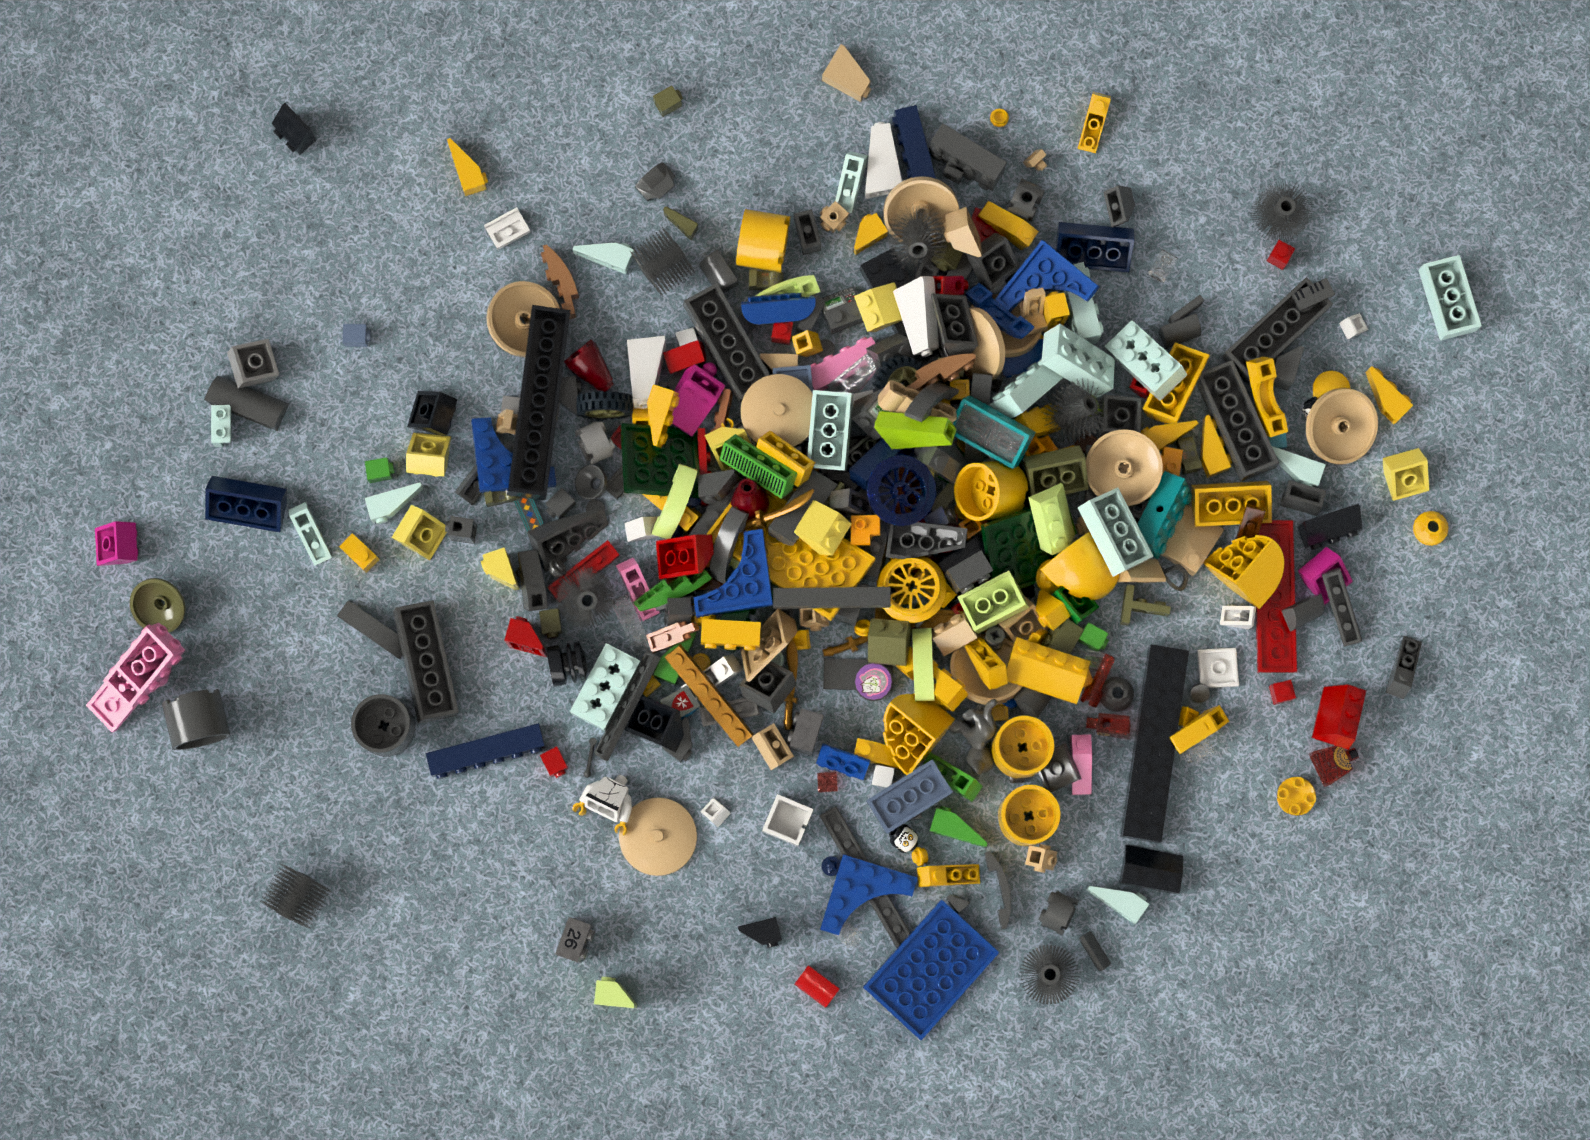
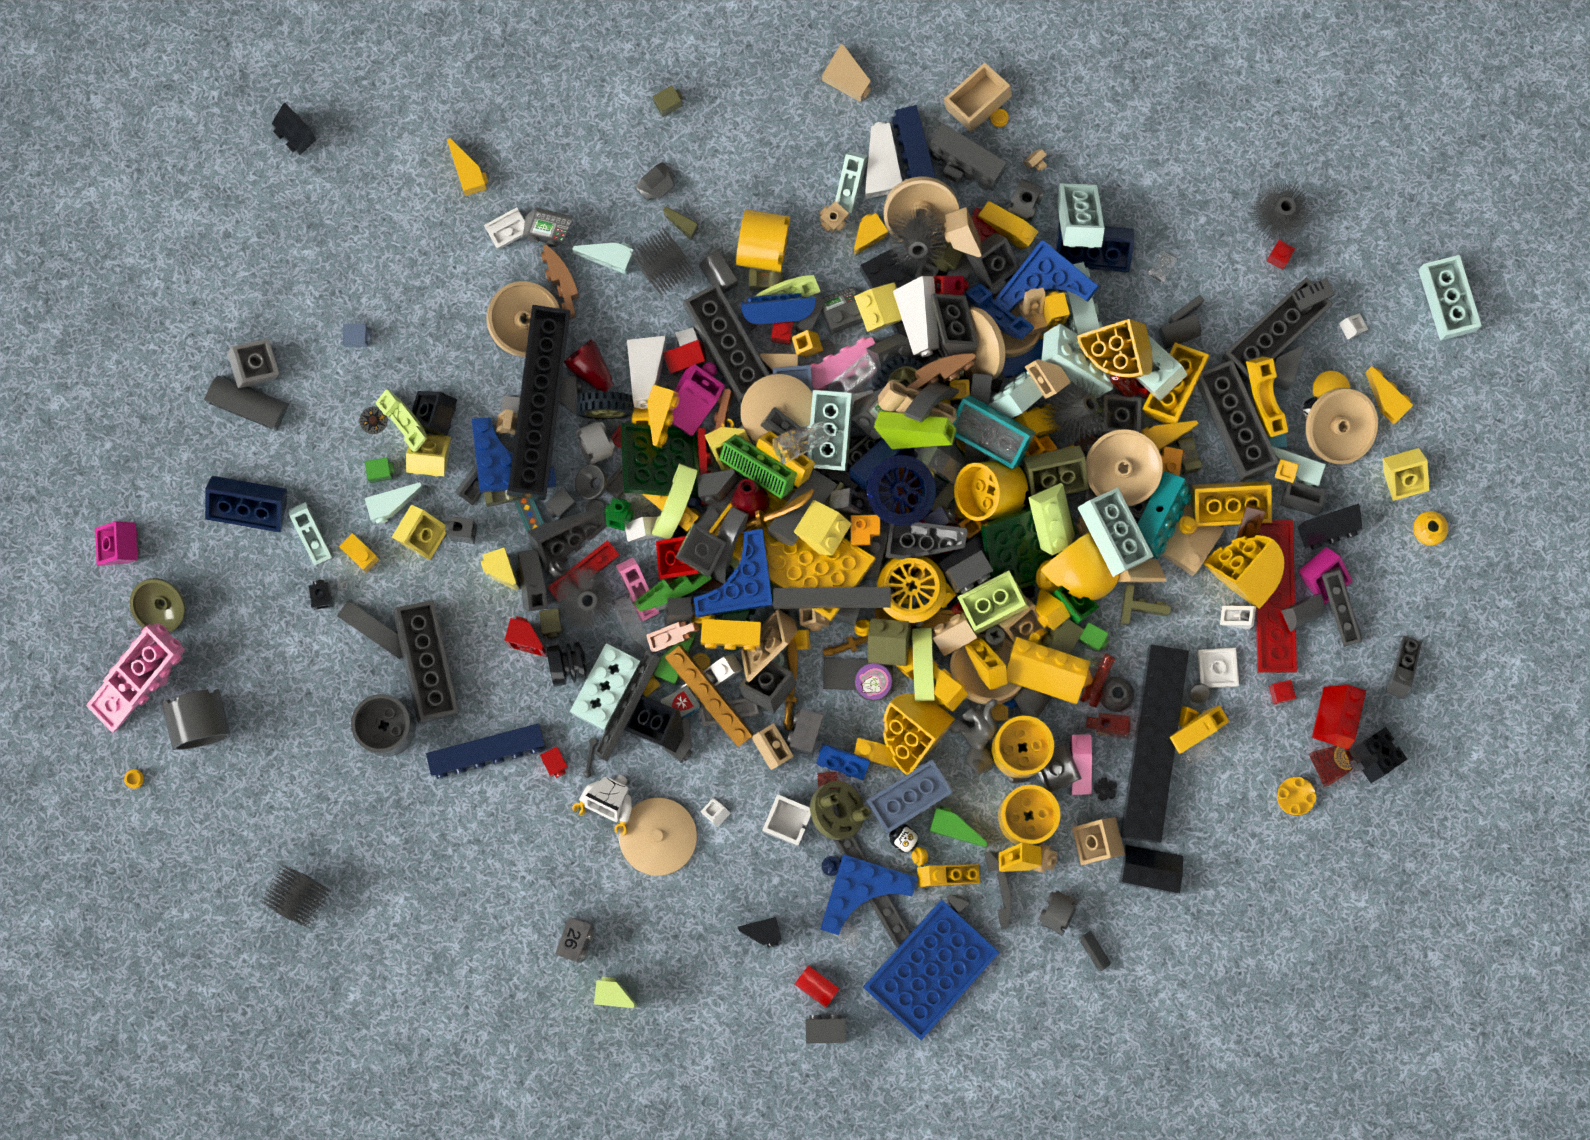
(134, 778): none -> yellow plate
(220, 425): light aqua bracket -> none
(325, 599): none -> black brick
(373, 420): none -> piece
(403, 418): none -> yellowish green slope
(546, 227): none -> dark grey slope
(618, 514): none -> green brick
(701, 550): none -> dark grey tile
(778, 422): none -> dark grey slope
(800, 440): none -> clear slope
(807, 232): dark grey brick -> none
(825, 1030): none -> dark grey brick
(850, 806): none -> olive piece
(883, 776): white slope -> none
(957, 780): bright green slope -> none
(978, 97): none -> tan piece
(1020, 858): none -> yellow slope
(1045, 962): dark grey piece -> none
(1048, 377): none -> tan slope
(1080, 215): none -> light aqua brick
(1094, 122): yellow slope -> none
(1098, 841): none -> tan slope
(1105, 789): none -> black plant
(1119, 204): dark grey slope -> none
(1119, 349): none -> yellow brick
(1125, 903): light aqua slope -> none
(1126, 385): none -> clear red plate
(1185, 576): dark grey piece -> none
(1187, 525): none -> yellow plate
(1212, 455): yellow slope -> none
(1287, 470): none -> yellow plate
(1378, 755): none -> black brick

